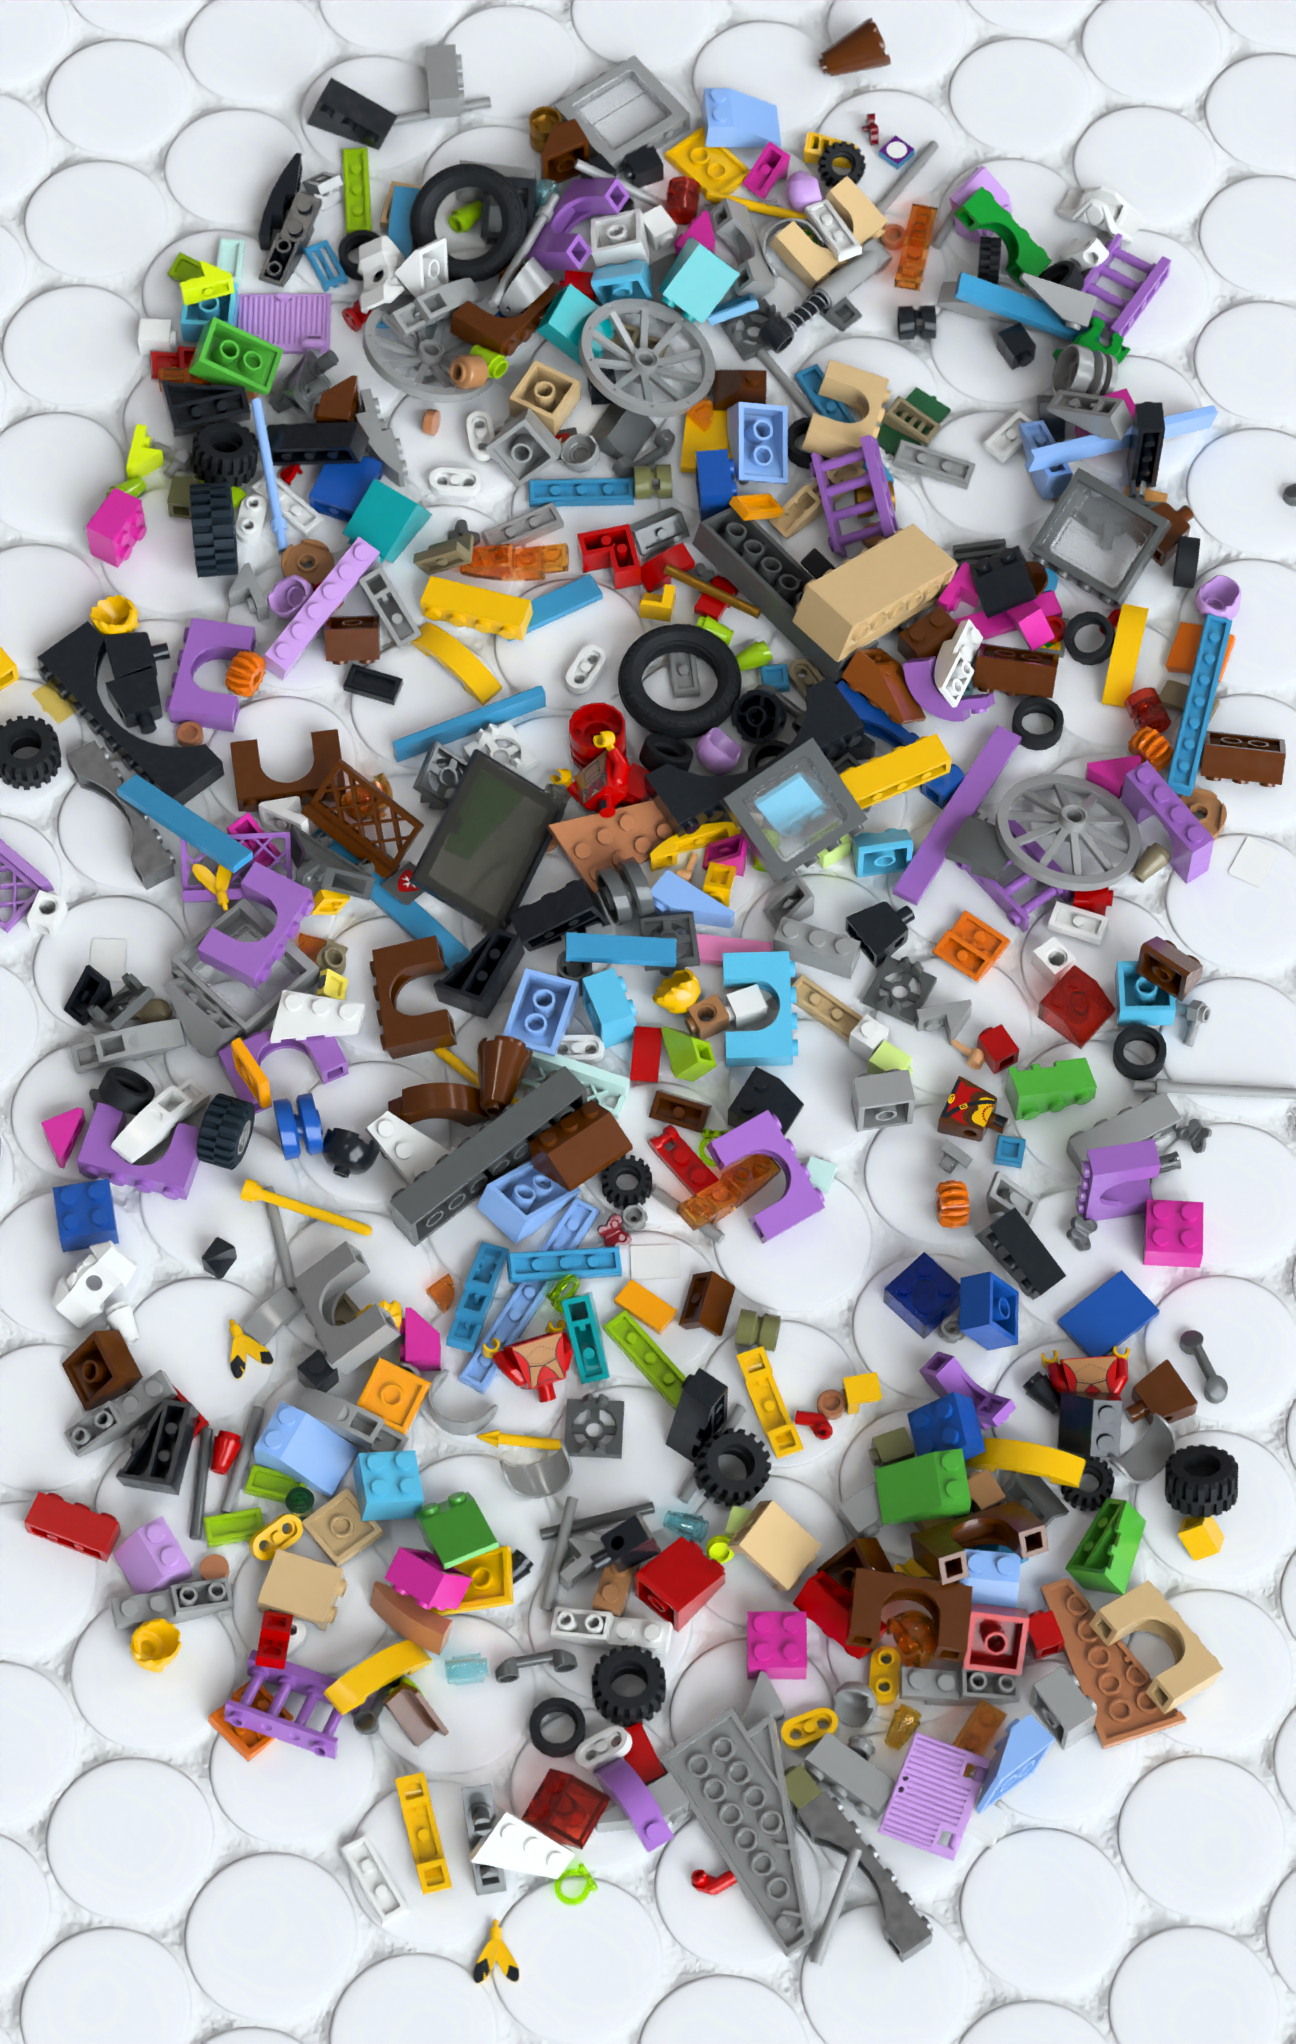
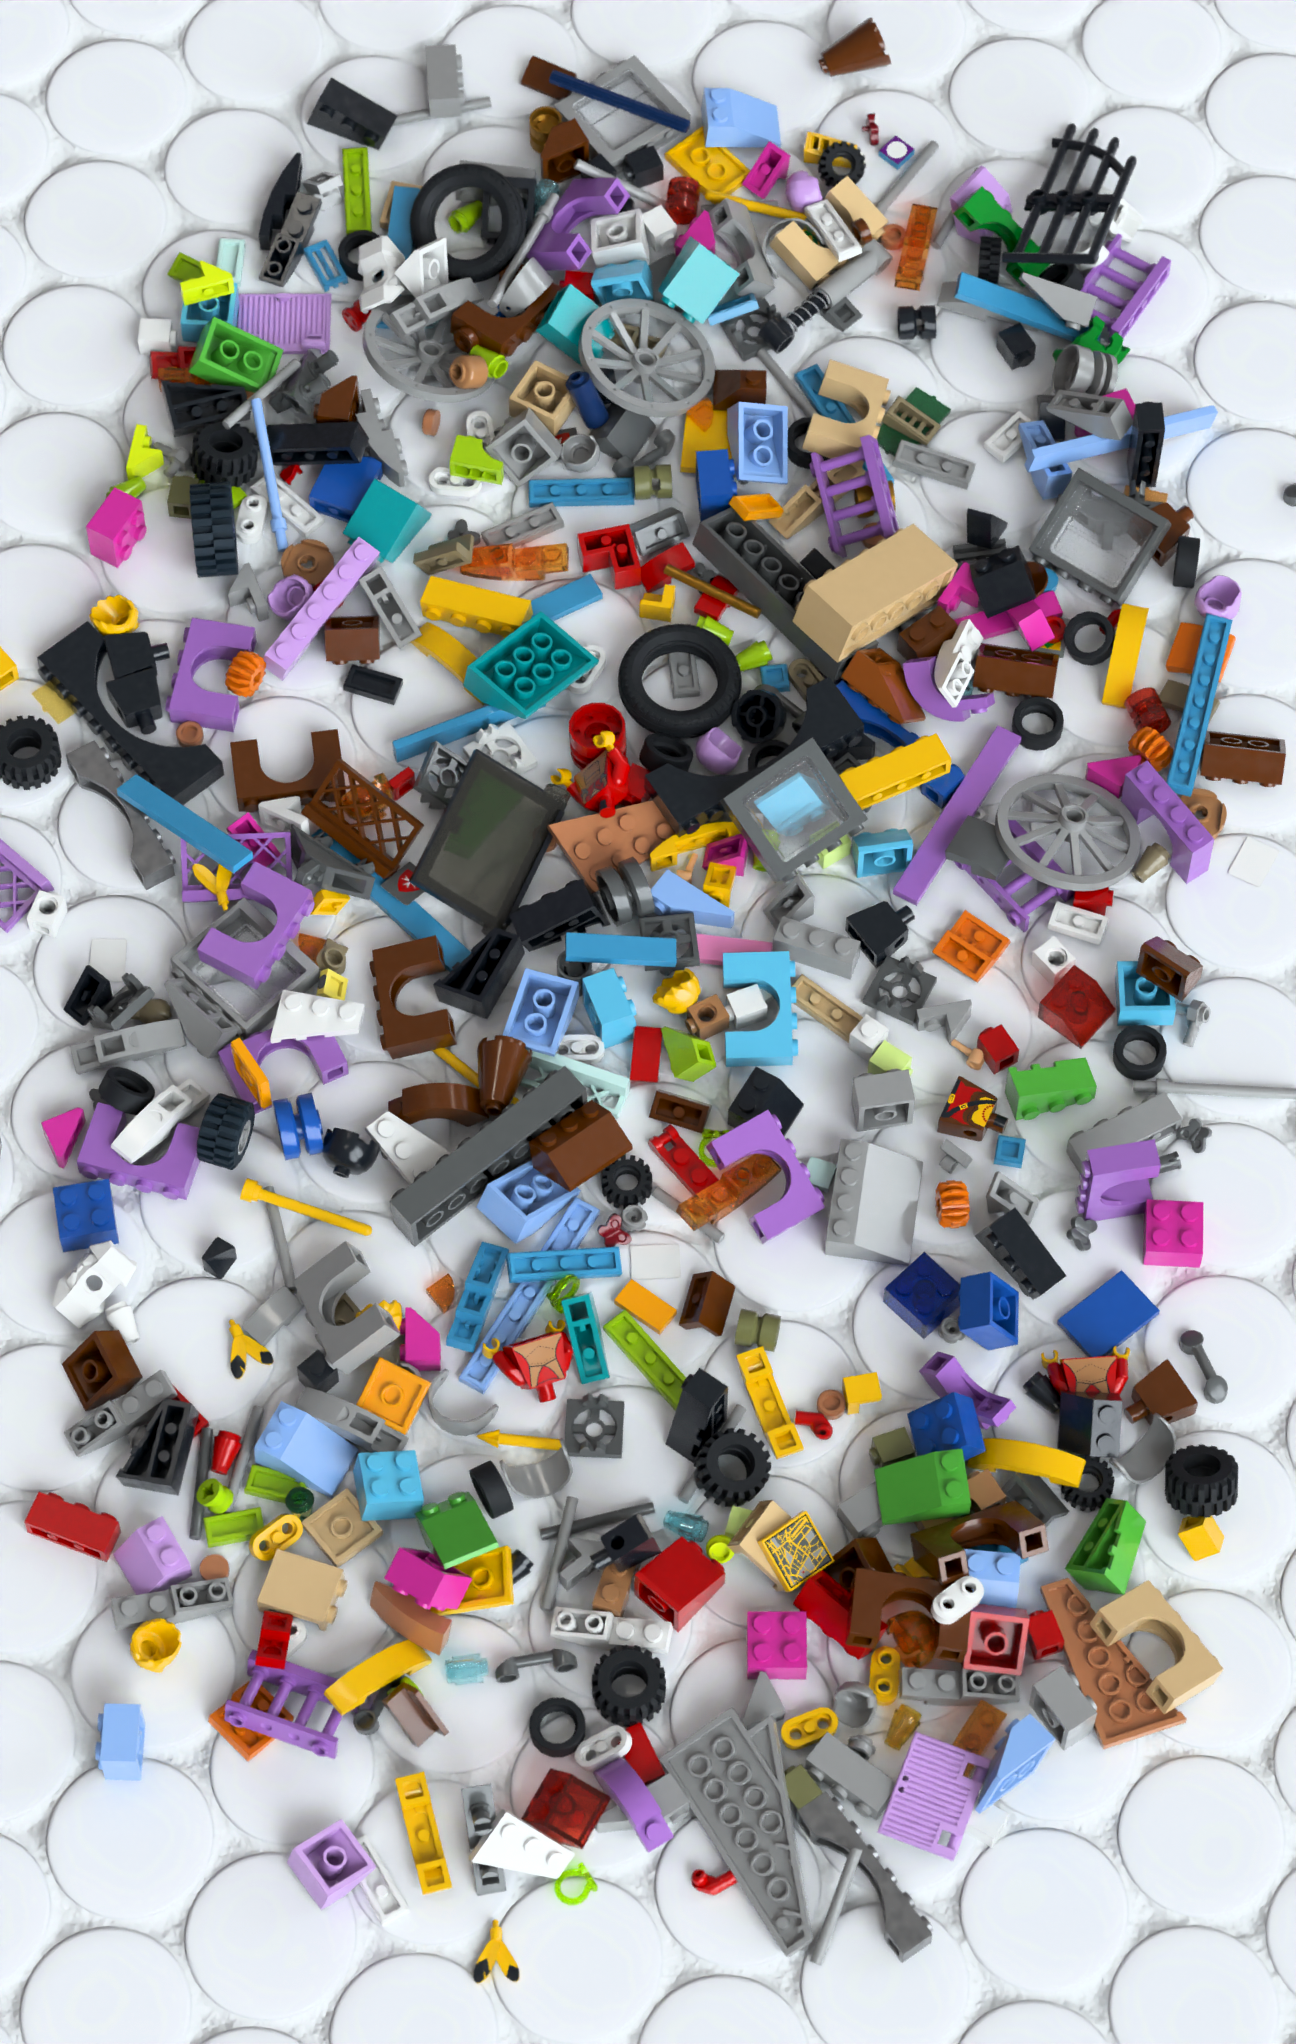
(121, 1741): none -> light blue brick
(214, 1496): none -> lime wheel
(262, 393): none -> light grey bar
(330, 1864): none -> lavender slope
(402, 783): none -> red tile
(465, 339): none -> reddish brown tile
(472, 462): none -> lime arch
(491, 1489): none -> black tyre
(528, 667): none -> teal slope
(538, 75): none -> reddish brown slope
(587, 399): none -> dark blue brick
(619, 101): none -> dark blue axle
(795, 1551): none -> tile
(861, 231): none -> reddish brown tile
(873, 1204): none -> light grey slope
(958, 1598): none -> white plate
(984, 528): none -> black slope
(1066, 202): none -> black piece

